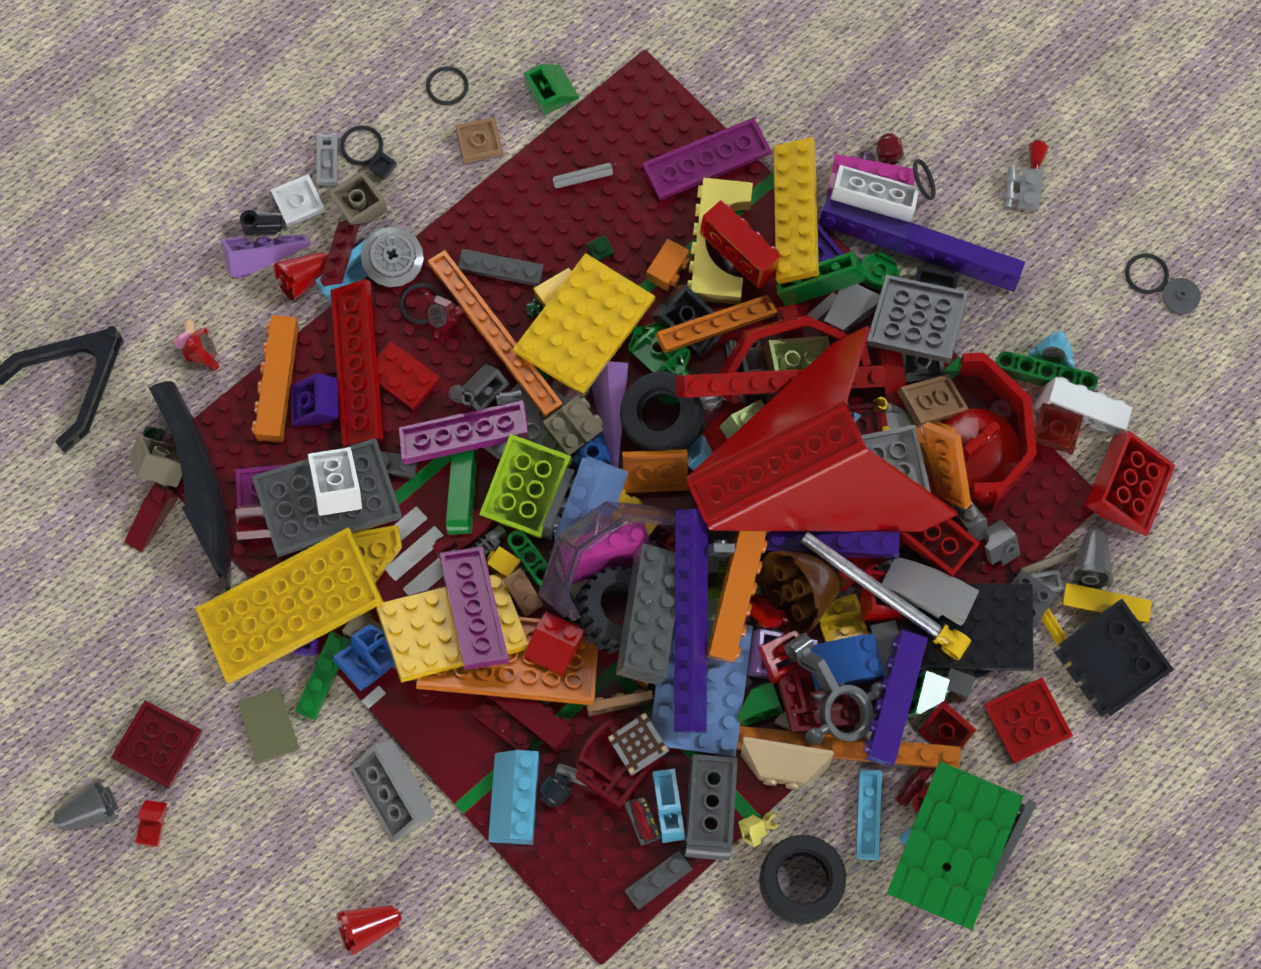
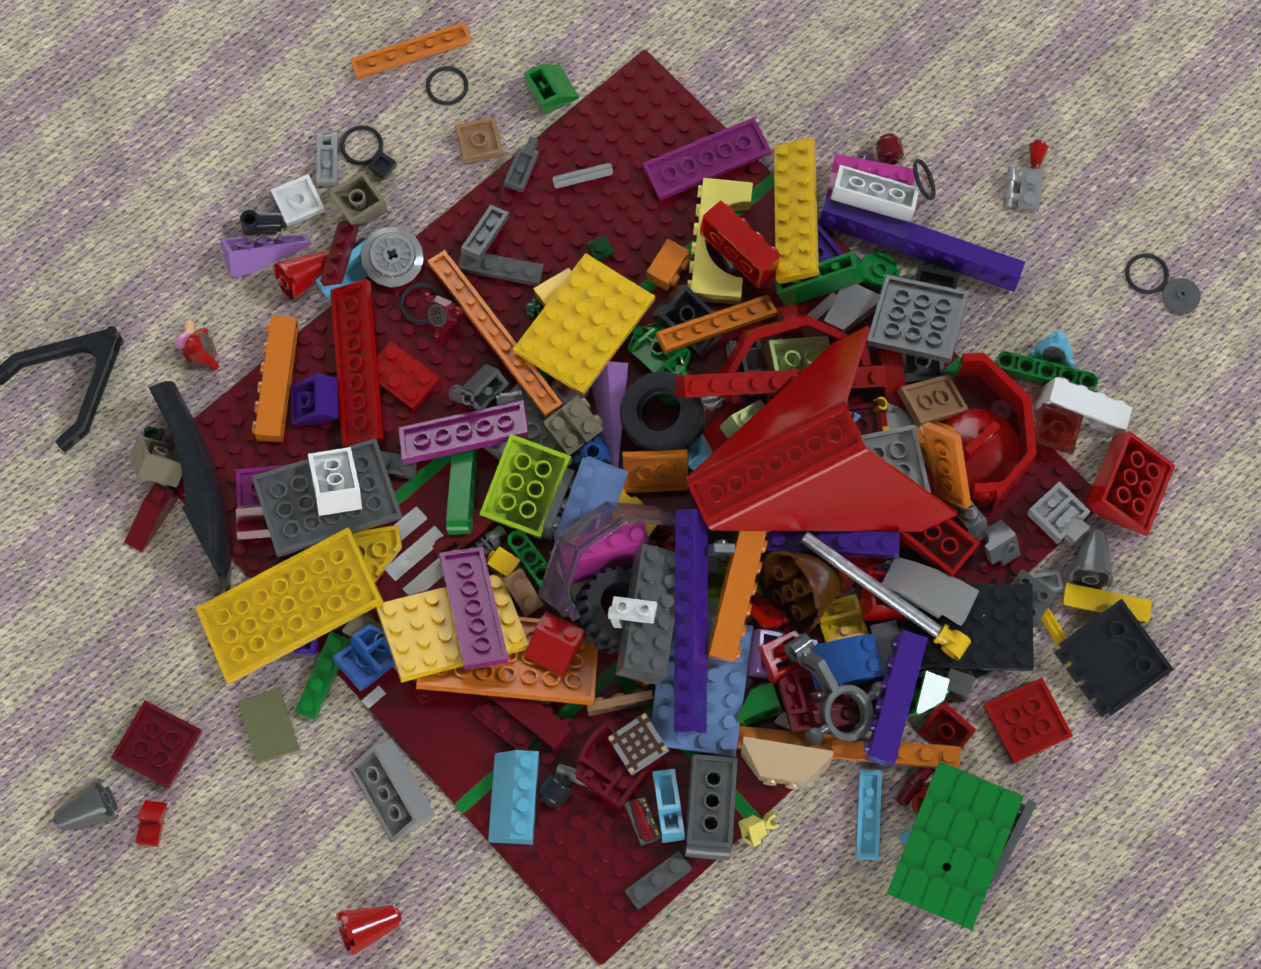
(410, 50): none -> orange plate
(484, 232): none -> dark grey plate
(522, 166): none -> dark grey hinge
(631, 610): none -> white bracket
(822, 853): black tyre -> none
(1051, 561): dark tan bar -> none
(1060, 515): none -> light grey piece

